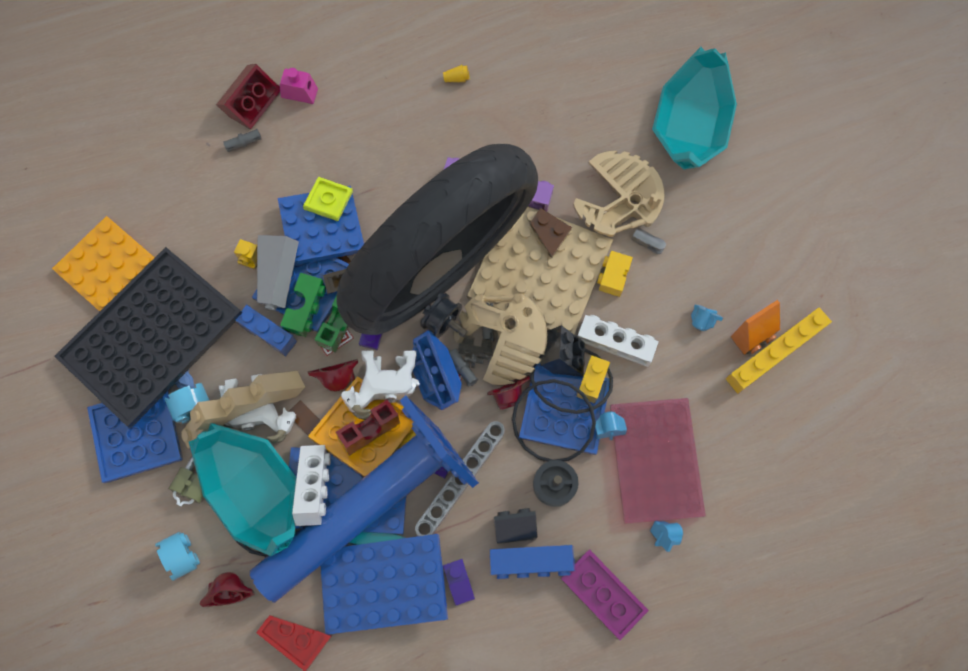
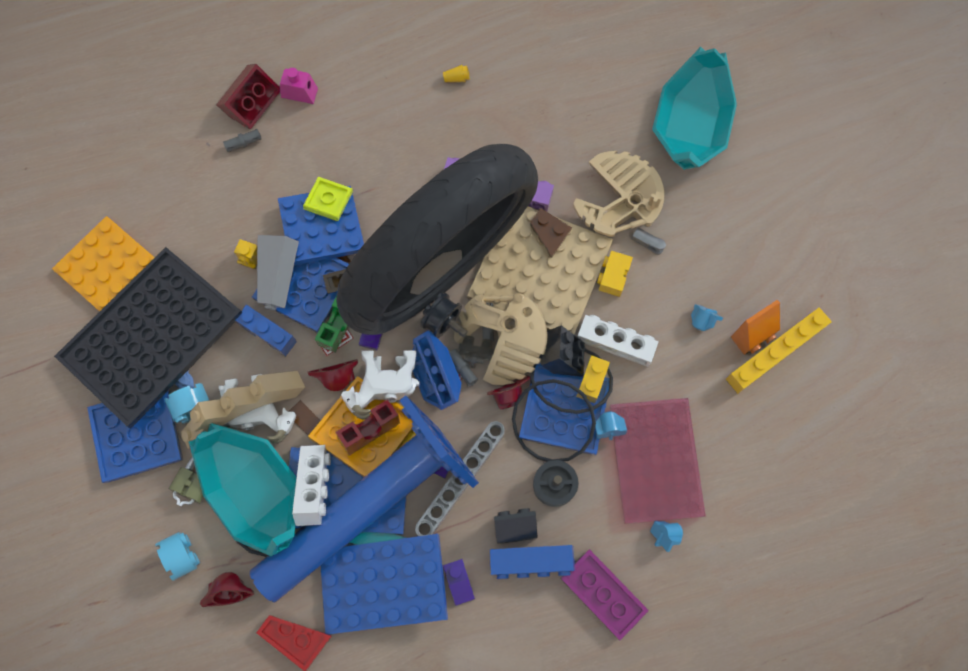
(300, 320): green arch -> none

